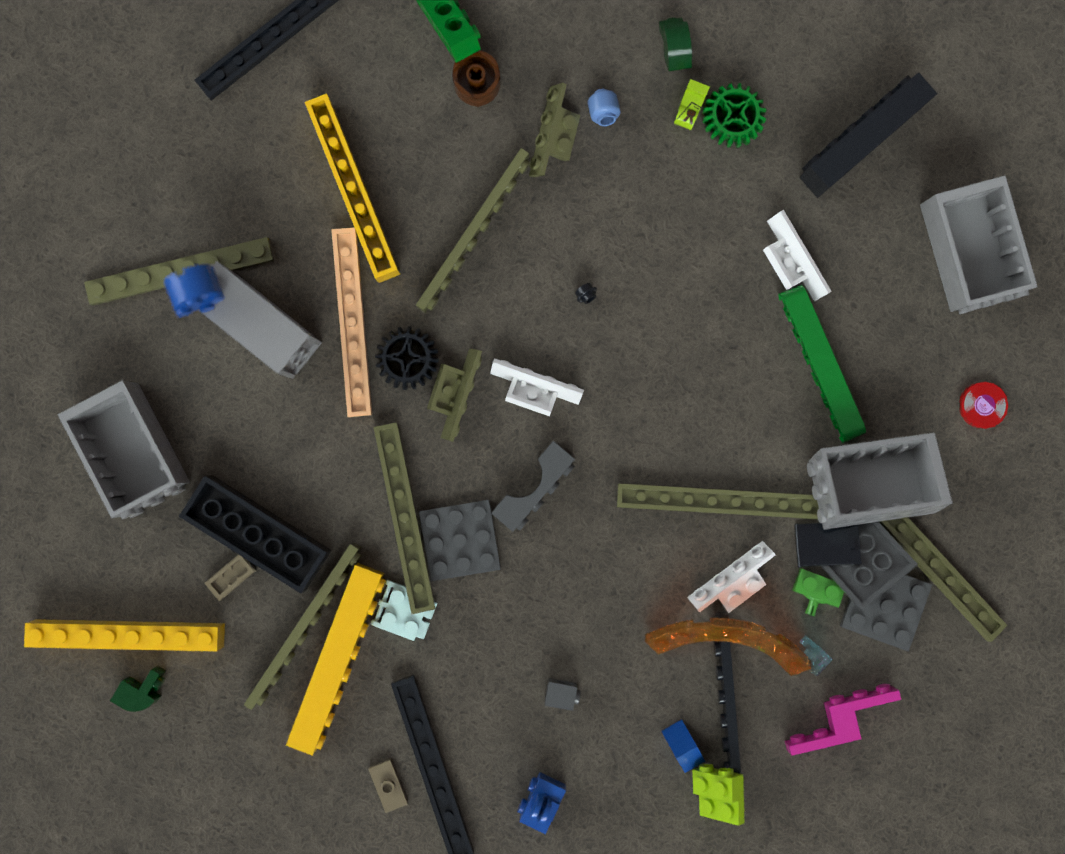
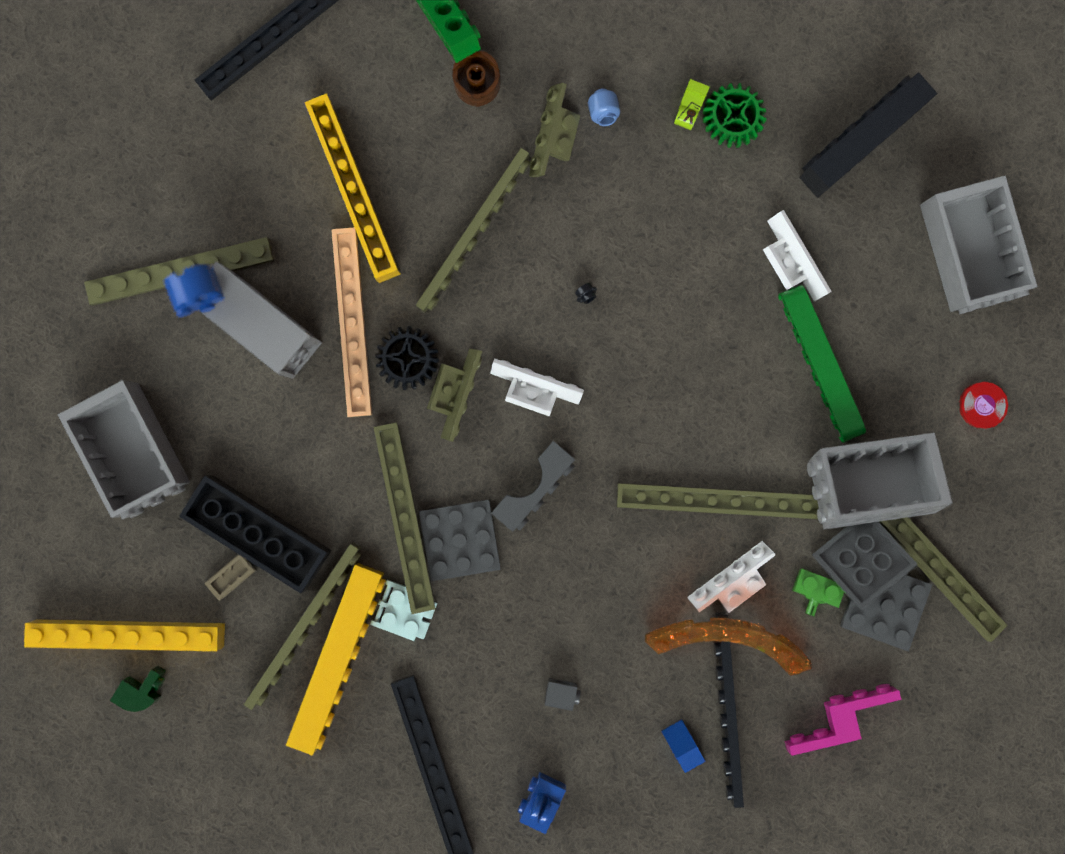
(388, 785): dark tan plate -> none
(676, 43): dark green brick -> none
(719, 793): lime plate -> none
(817, 655): clear light blue bracket -> none
(827, 546): black container -> none

